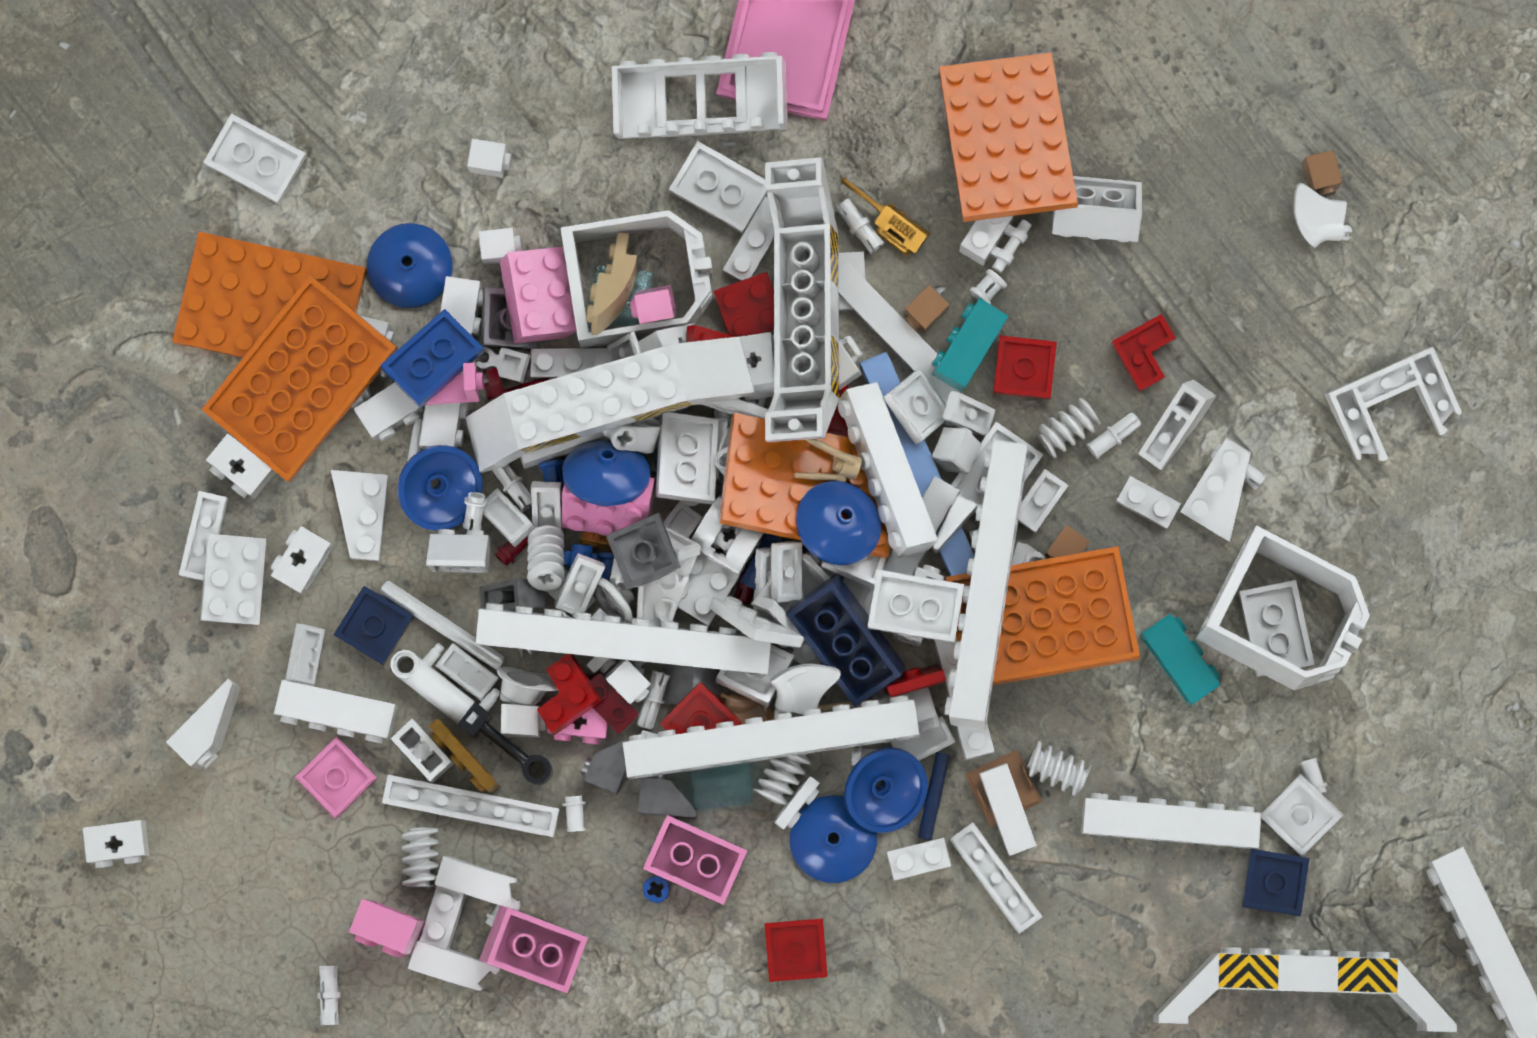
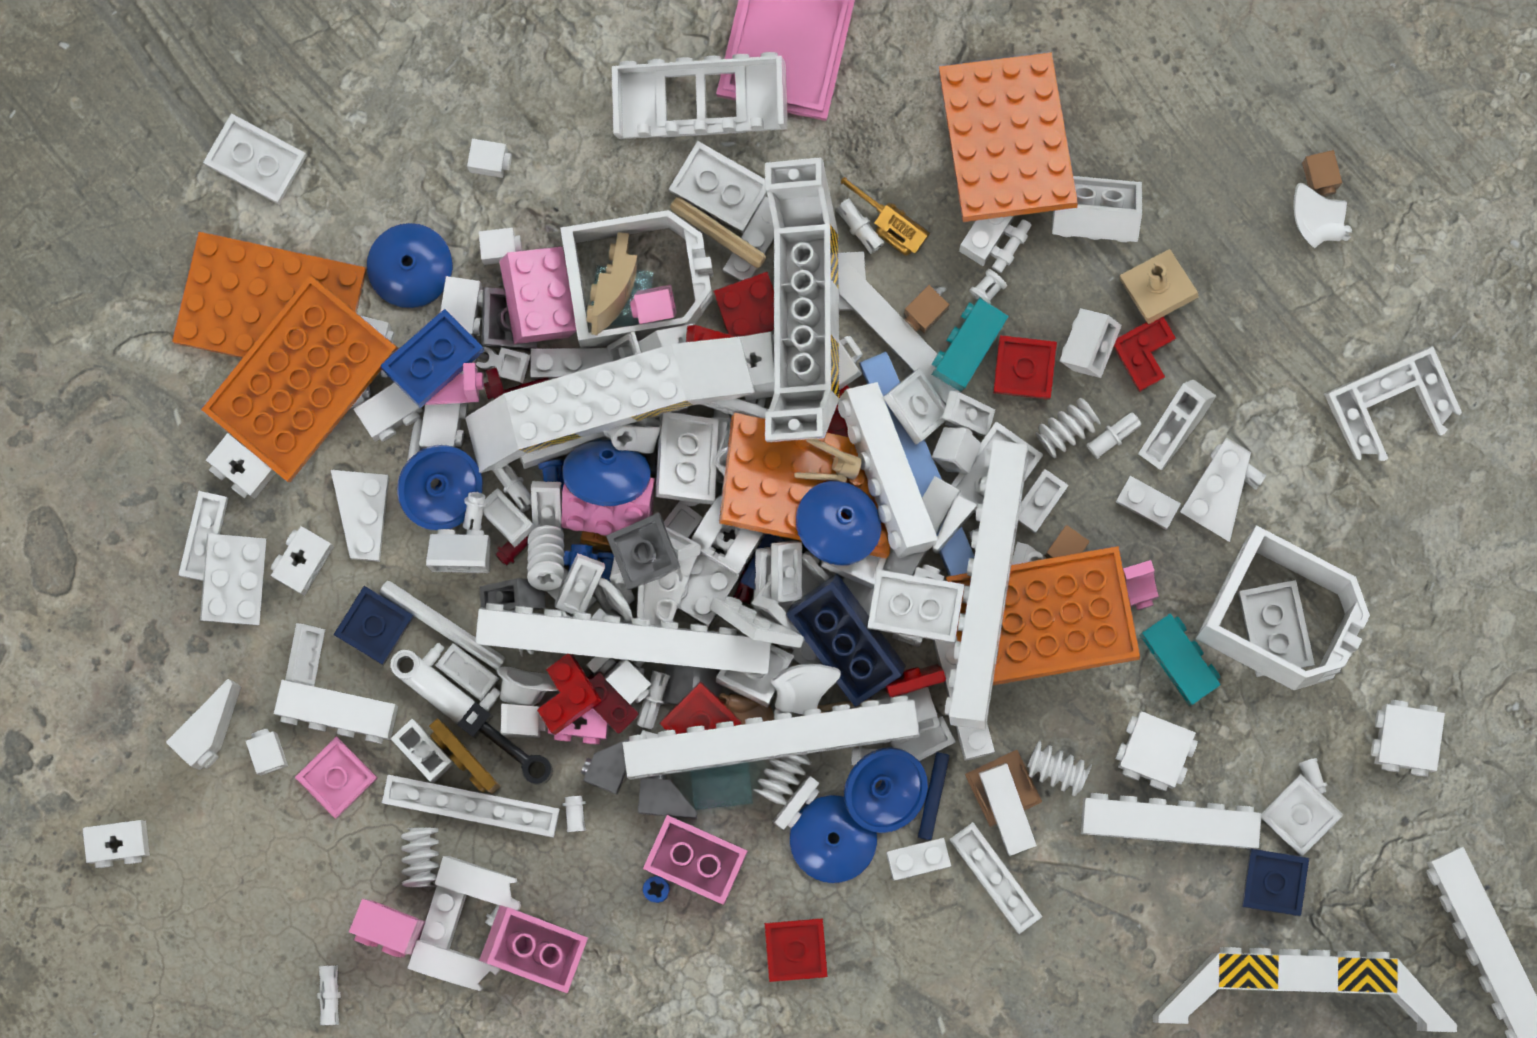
(266, 752): none -> white brick
(718, 232): none -> tan axle
(1090, 343): none -> white brick
(1141, 585): none -> bright pink arch
(1156, 751): none -> white brick
(1159, 286): none -> tan tile
(1408, 738): none -> white brick

